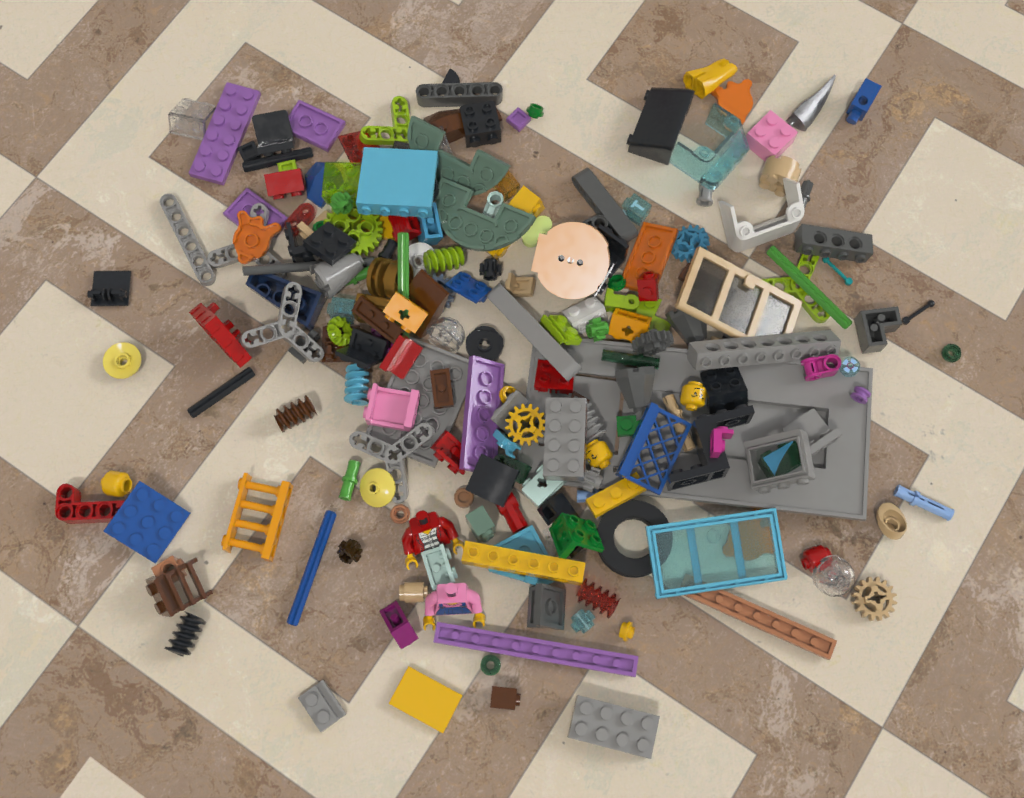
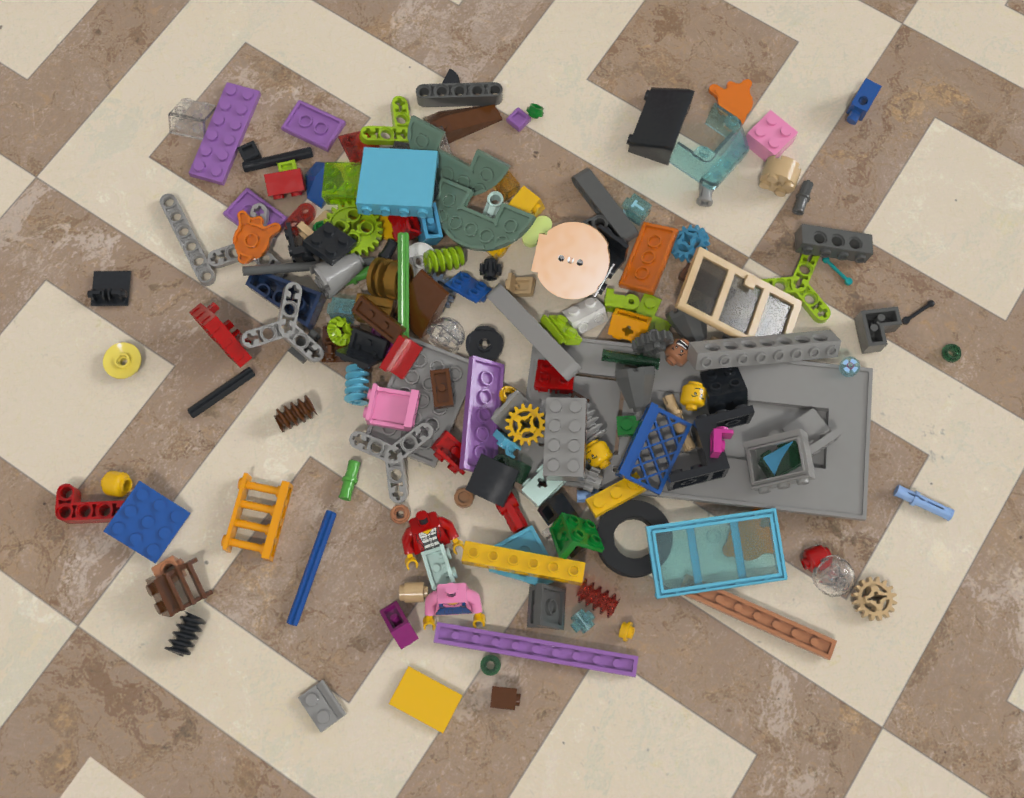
(273, 132): black bracket -> none
(341, 203): bright green gear -> none
(349, 551): dark brown gear -> none
(384, 485): light yellow dish -> none
(416, 313): light orange brick -> none
(480, 124): black bracket -> none
(480, 524): sand green brick -> none
(597, 329): bright green gear -> none
(613, 726): light grey brick -> none
(617, 282): green plate -> none
(648, 286): red bracket -> none
(677, 352): none -> nougat head
(708, 78): yellow piece -> none
(744, 236): white windscreen -> none
(809, 109): flat silver piece -> none
(813, 291): bright green axle -> none
(816, 367): dark pink piece -> none
(860, 395): medium lavender bush -> none
(891, 521): tan hat -> none

